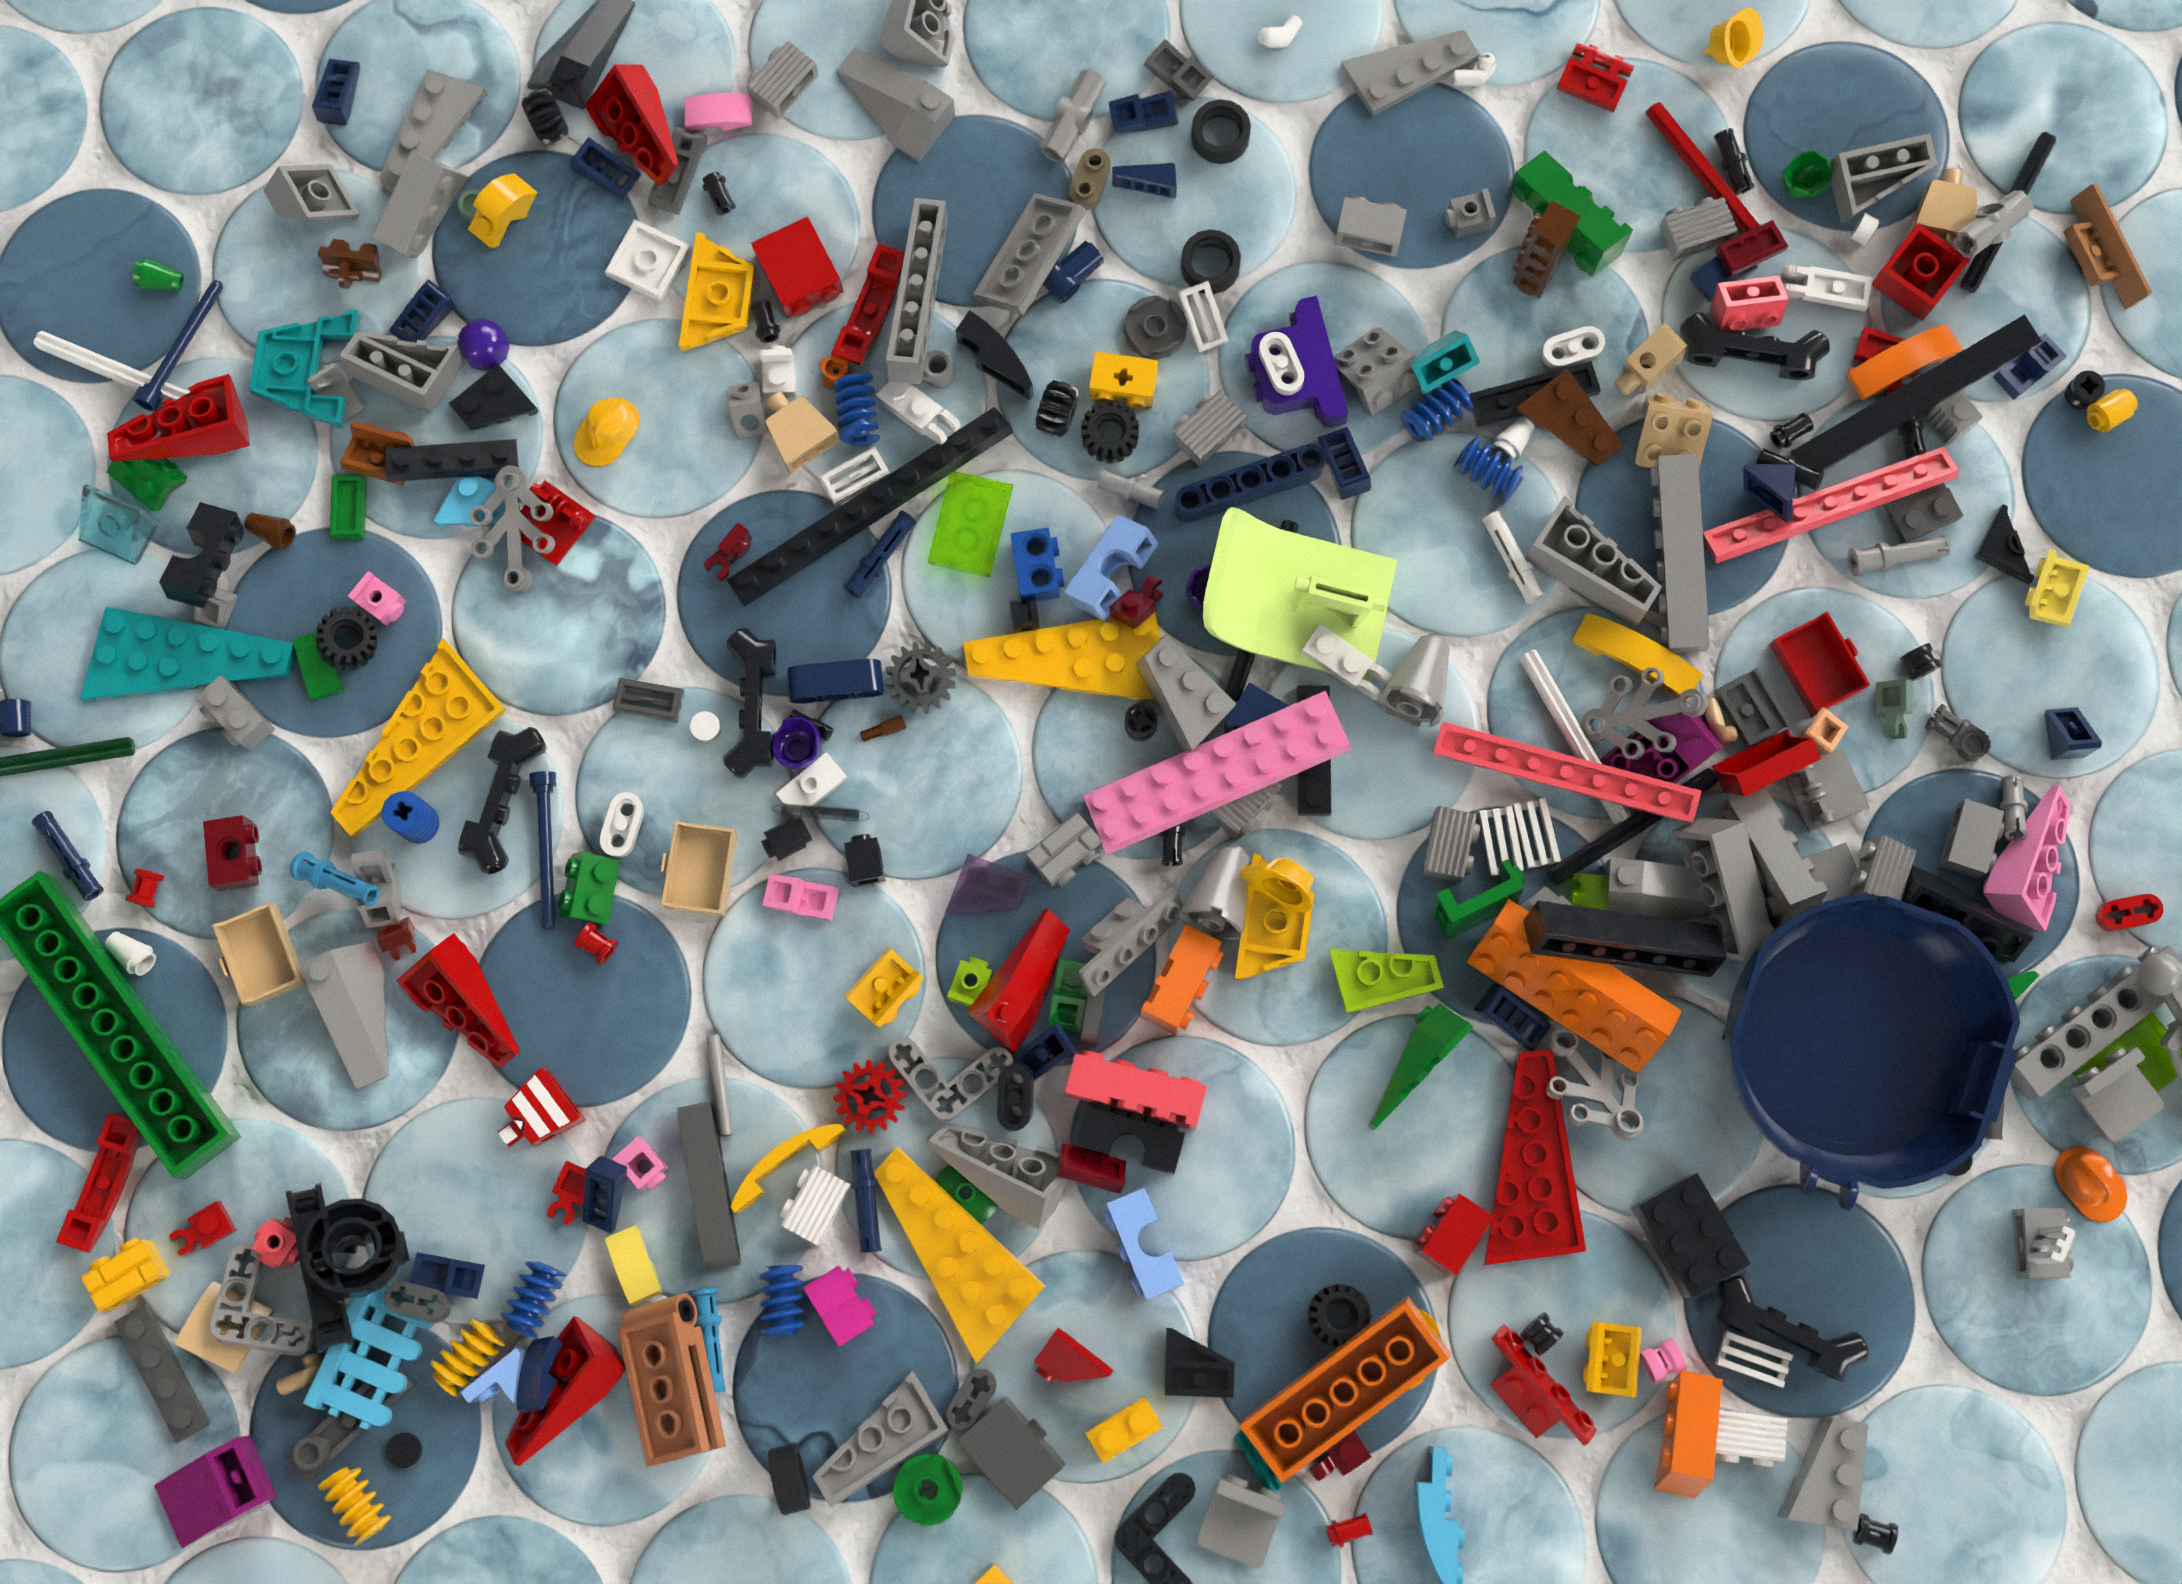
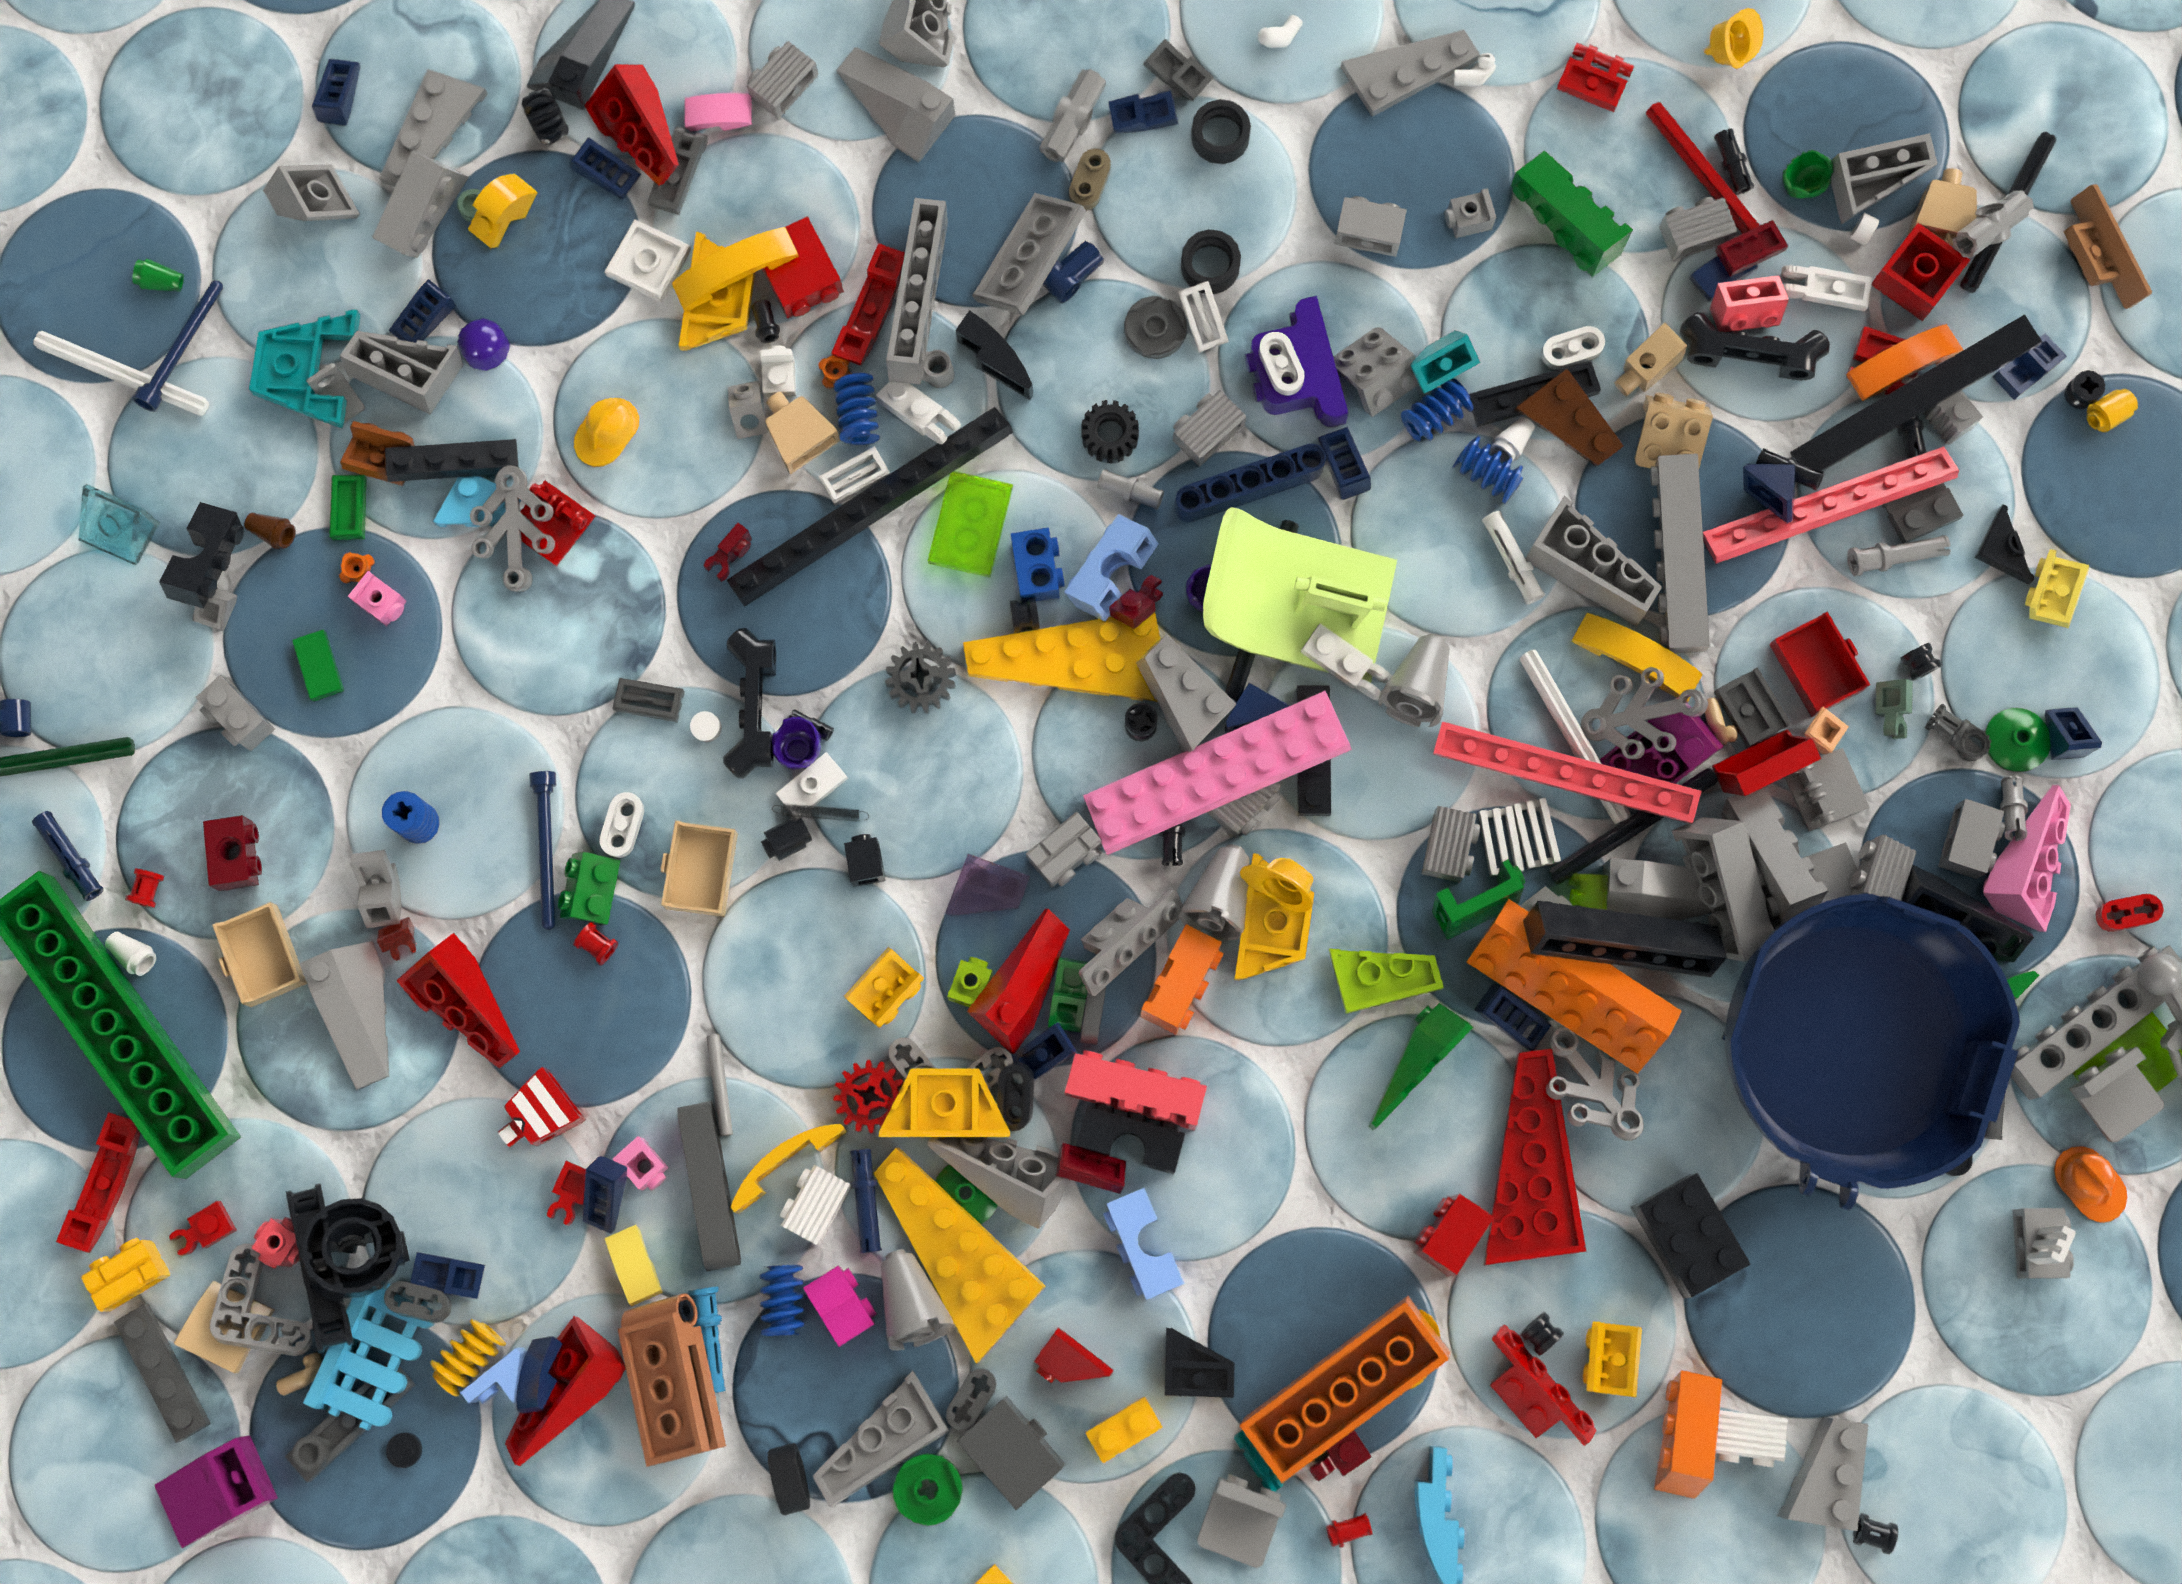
(148, 479): green bracket -> none
(167, 655): teal wing -> none
(196, 424): red wedge -> none
(324, 875): dark azure pin -> none
(346, 657): black tyre -> none
(350, 265): reddish brown hips -> none
(350, 561): none -> orange plate
(354, 1504): yellow piece -> none
(426, 730): yellow wing -> none
(481, 838): black plate -> none
(492, 400): black wing -> none
(532, 1298): blue piece -> none
(715, 186): black pin -> none
(732, 264): none -> yellow slope
(800, 897): bright pink slope -> none
(835, 681): dark blue beam -> none
(872, 564): dark blue pin -> none
(885, 728): reddish brown pin -> none
(911, 1303): none -> light grey cone
(944, 1105): none -> yellow wing
(1057, 408): black gear -> none
(1111, 368): yellow brick -> none
(1147, 178): dark blue slope -> none
(1320, 1305): black tyre -> none
(1544, 248): reddish brown brick -> none
(1663, 1360): bright pink wheel -> none
(1782, 1368): white tile -> none
(1784, 434): black pin -> none
(1828, 1357): black plate -> none
(2005, 746): none -> green dish

